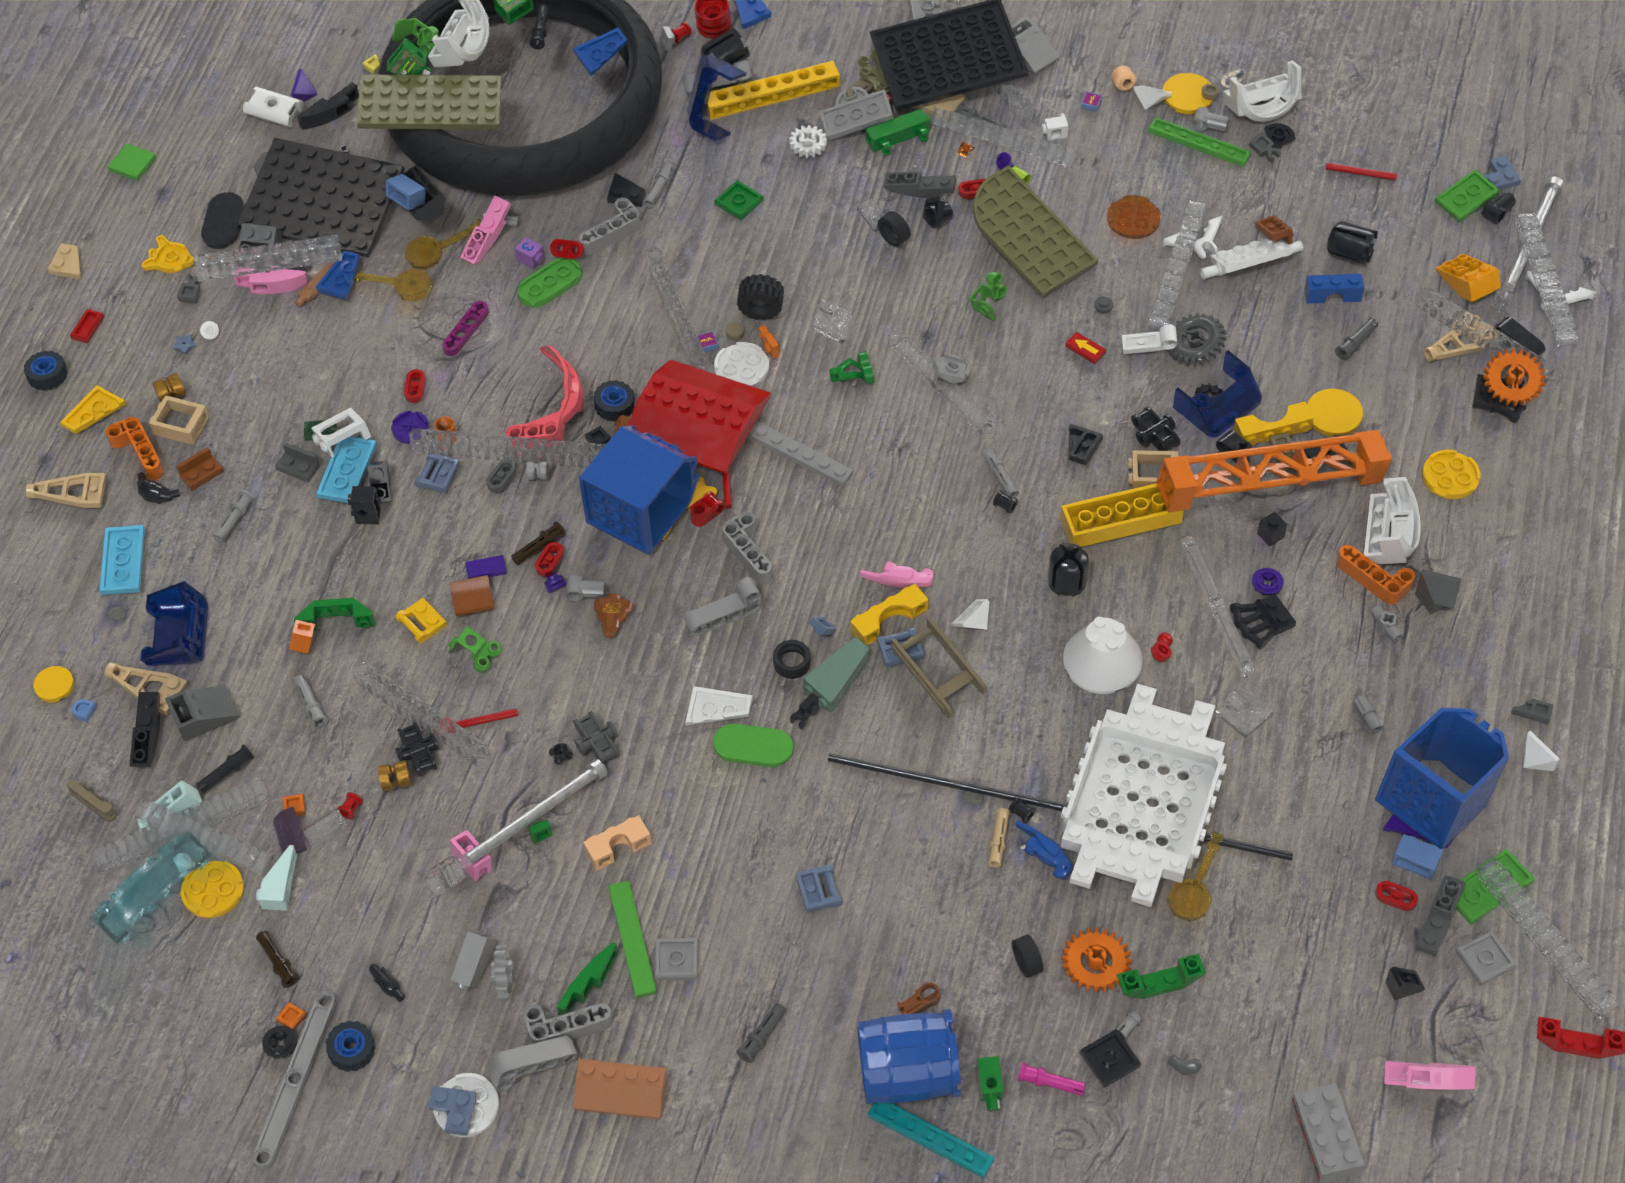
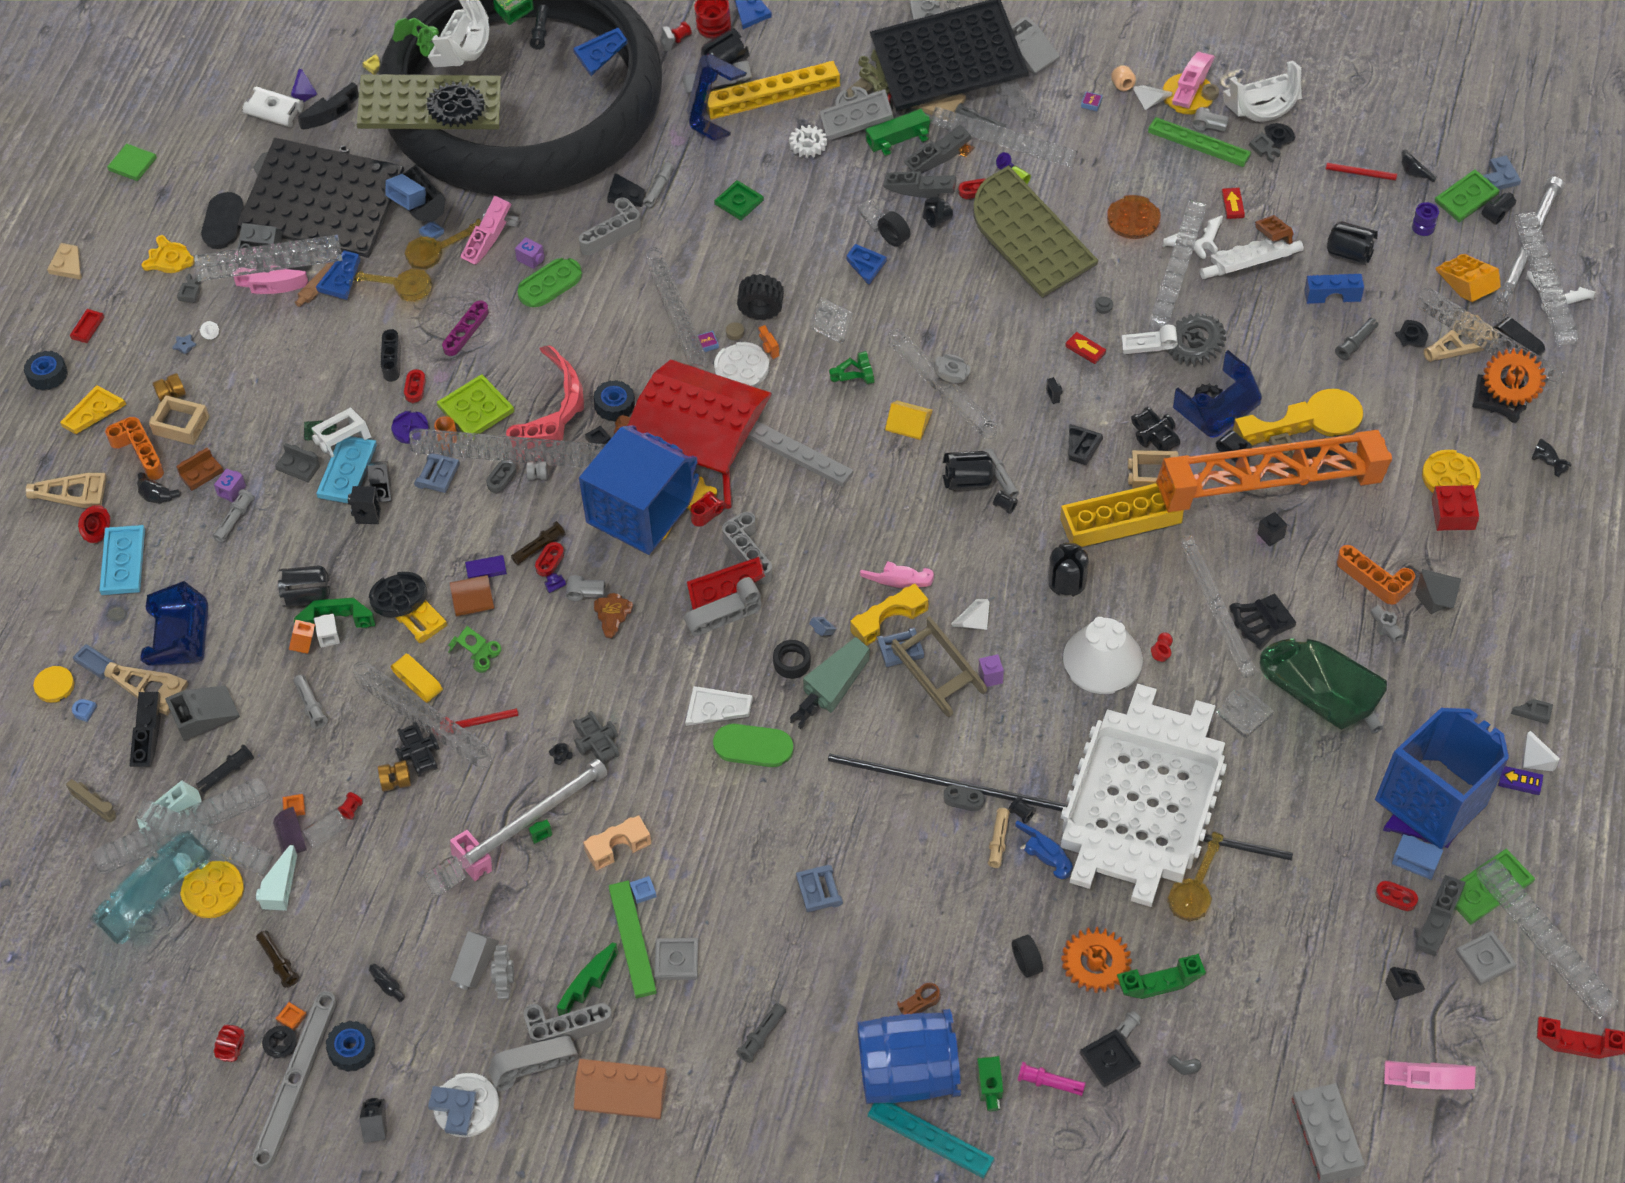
(92, 660): none -> sand blue tile
(93, 523): none -> red hat
(229, 485): none -> medium lavender brick
(229, 1043): none -> red gear
(300, 576): none -> black cylinder
(327, 630): none -> white brick
(373, 1120): none -> black slope
(390, 355): none -> black beam
(398, 594): none -> black tile
(408, 60): green torso -> none
(416, 678): none -> yellow beam
(431, 230): none -> medium blue tile
(455, 104): none -> black gear
(475, 406): none -> lime plate
(568, 248): red plate -> none
(643, 889): none -> medium blue tile
(723, 582): none -> red wing
(865, 262): none -> blue wing
(907, 419): none -> yellow slope
(936, 154): none -> dark grey slope
(963, 798): none -> dark grey plate
(967, 470): none -> black cylinder
(991, 670): none -> medium lavender brick
(992, 290): bright green piece -> none
(1054, 390): none -> black plate
(1055, 128): white brick -> none
(1191, 78): none -> bright pink slope
(1233, 203): none -> red tile
(1269, 575): dark purple gear -> none
(1323, 680): none -> clear green windscreen
(1404, 530): white piece -> none
(1412, 334): none -> black animal
(1415, 168): none -> black piece
(1425, 219): none -> dark purple wheel
(1455, 507): none -> red brick
(1521, 780): none -> dark purple tile
(1548, 454): none -> black animal

